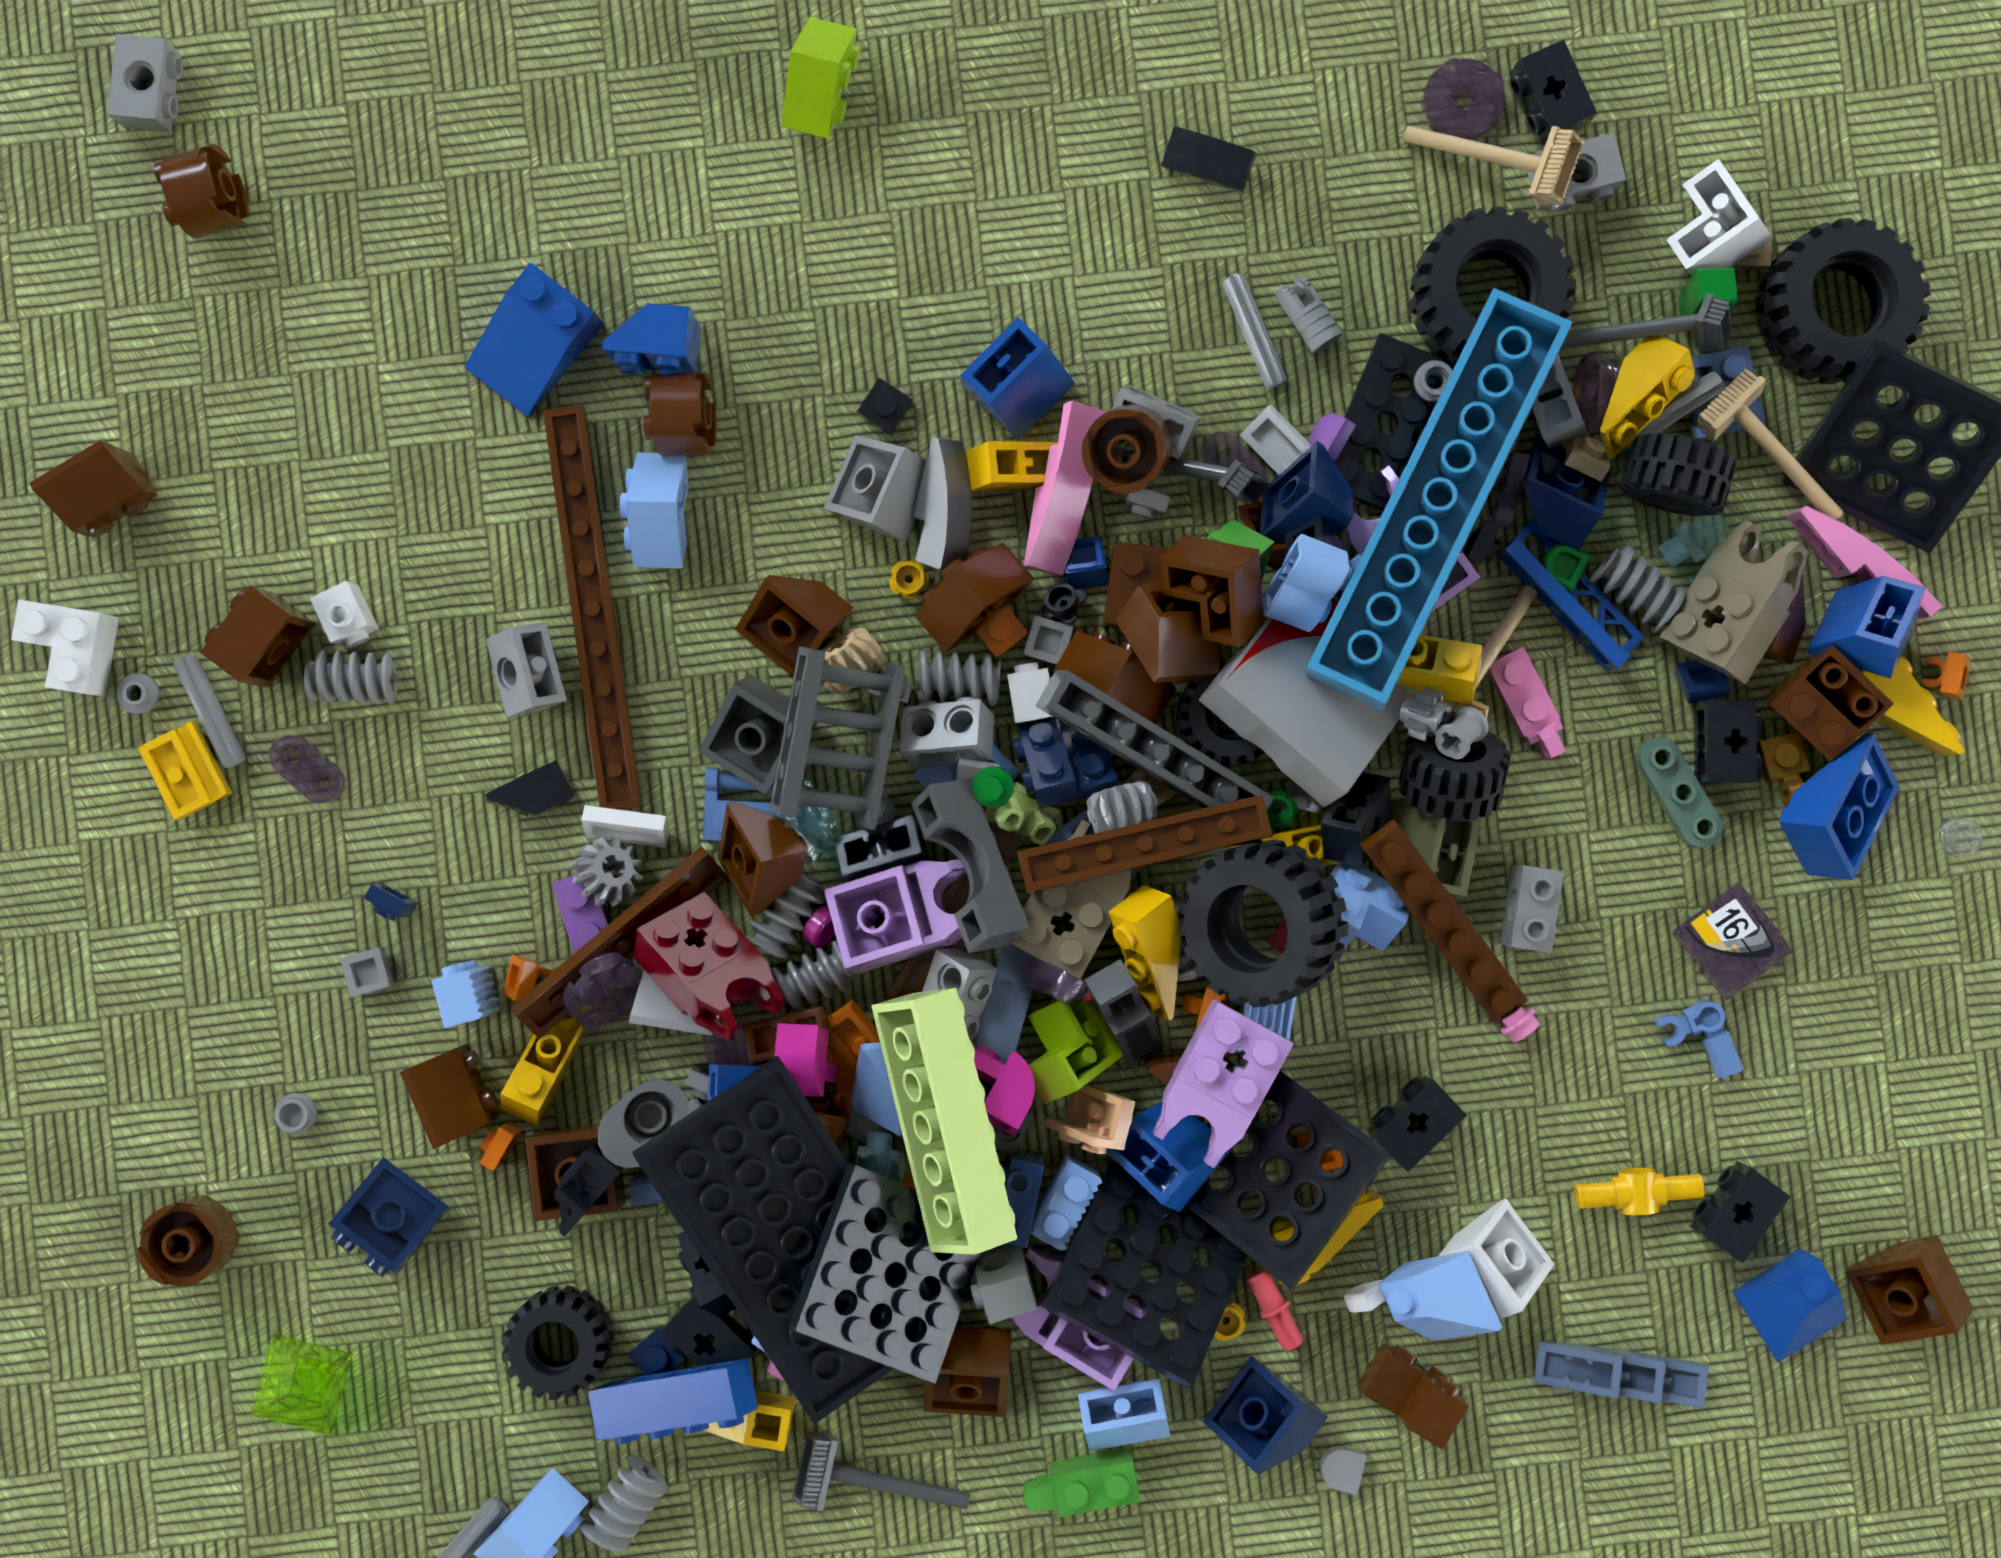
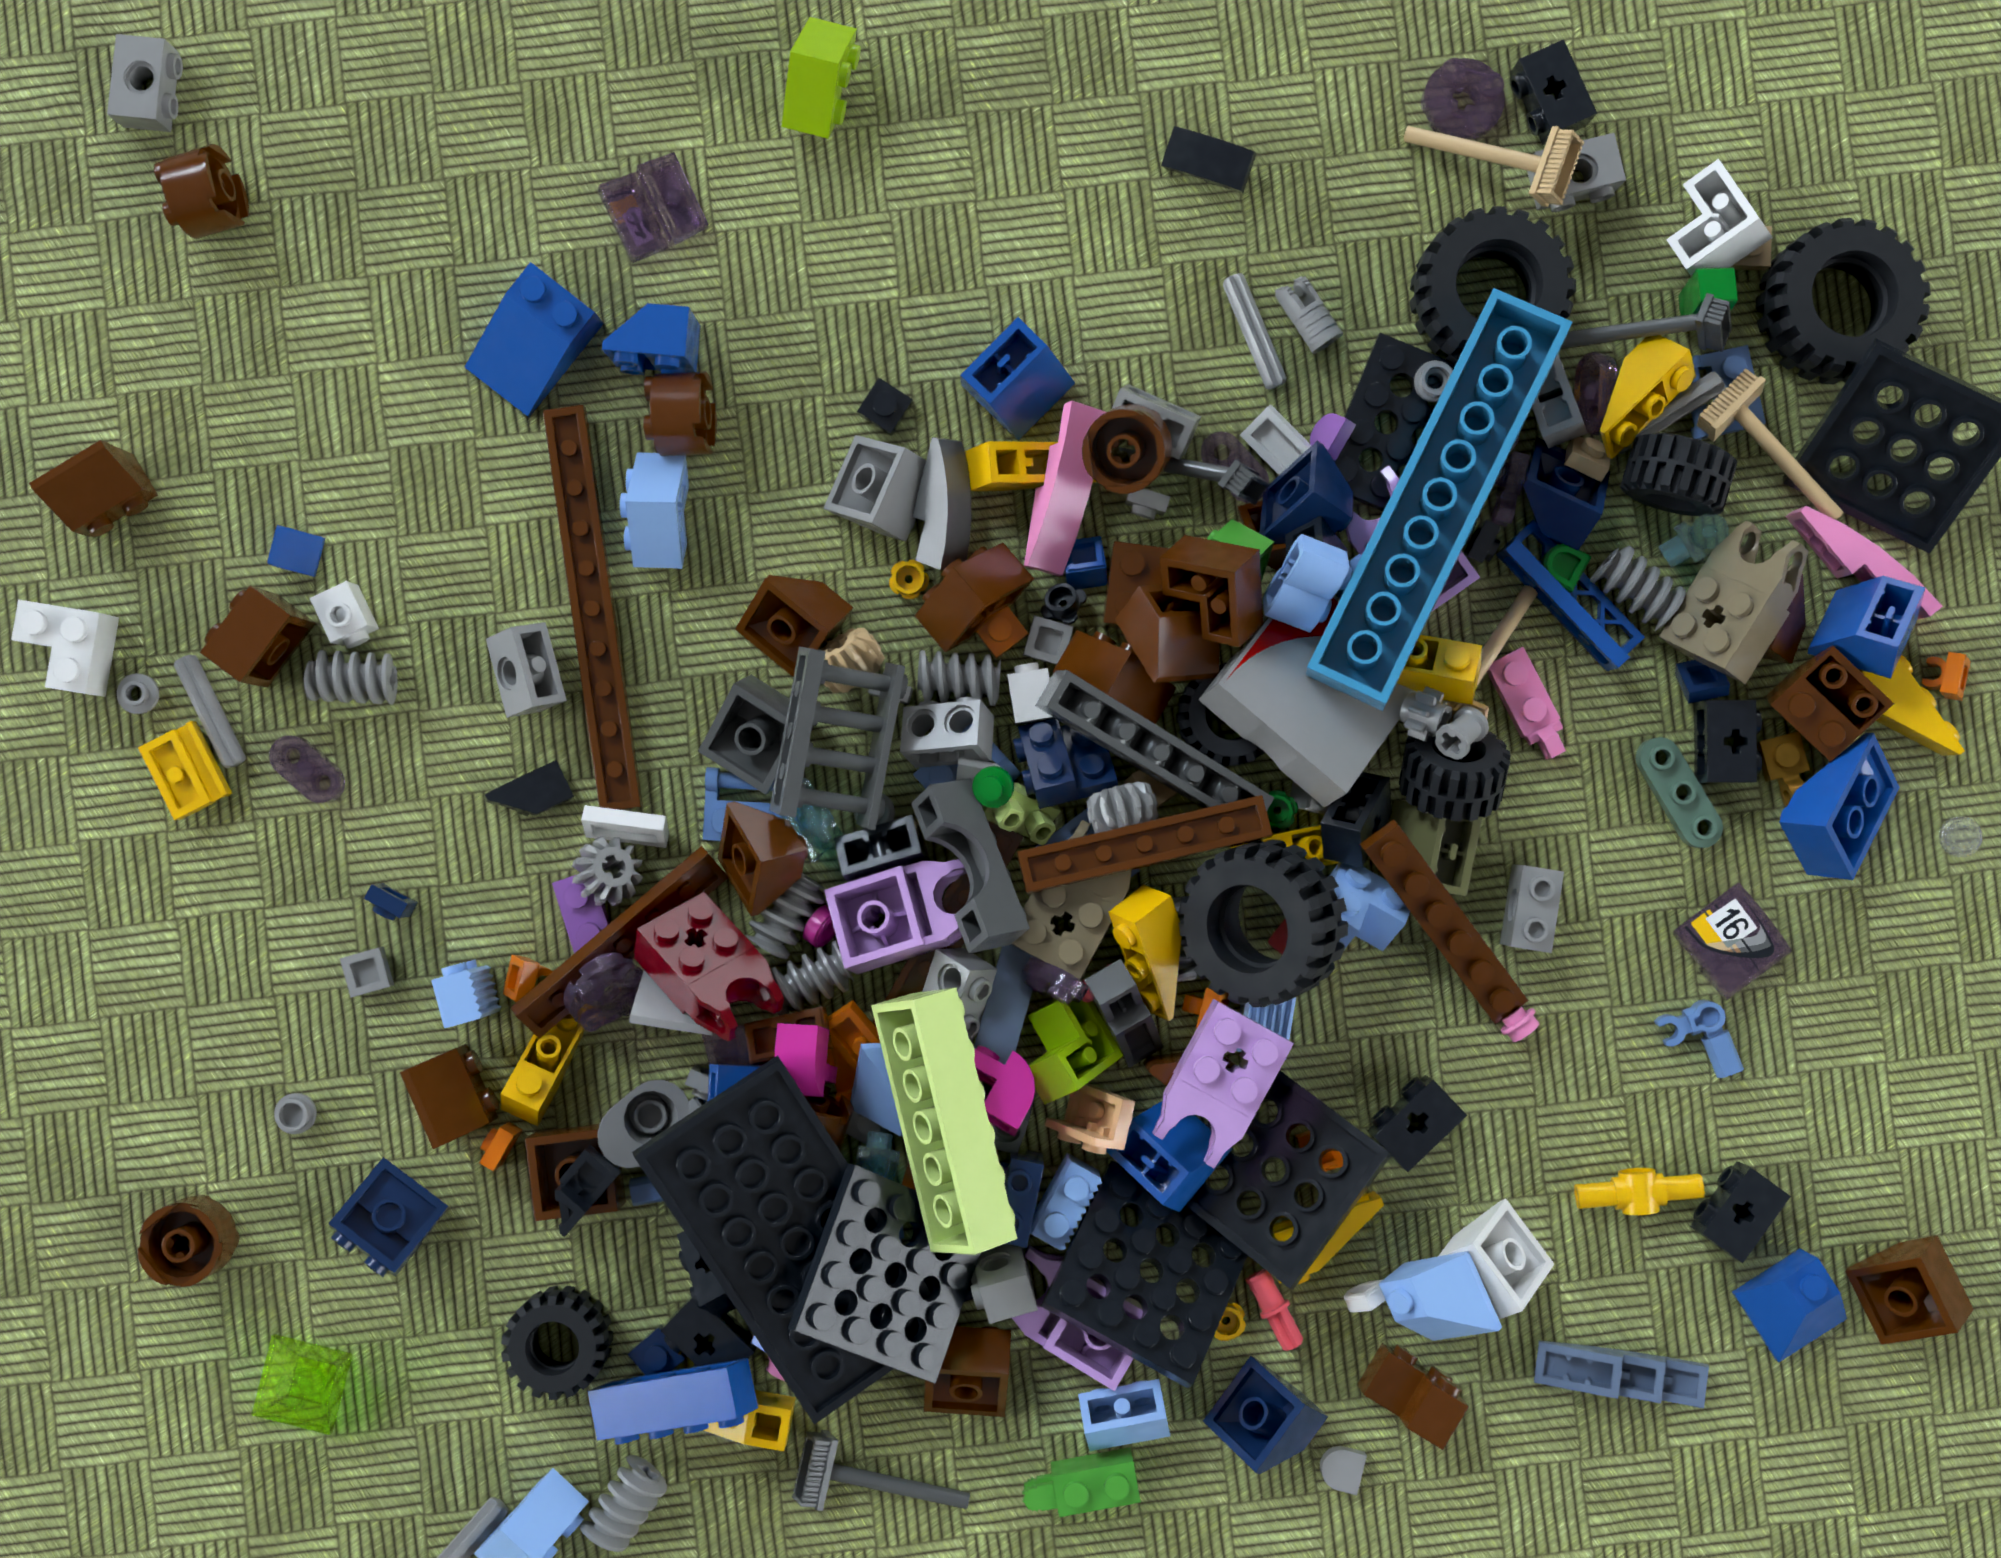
(296, 551): none -> blue slope
(653, 207): none -> clear purple slope

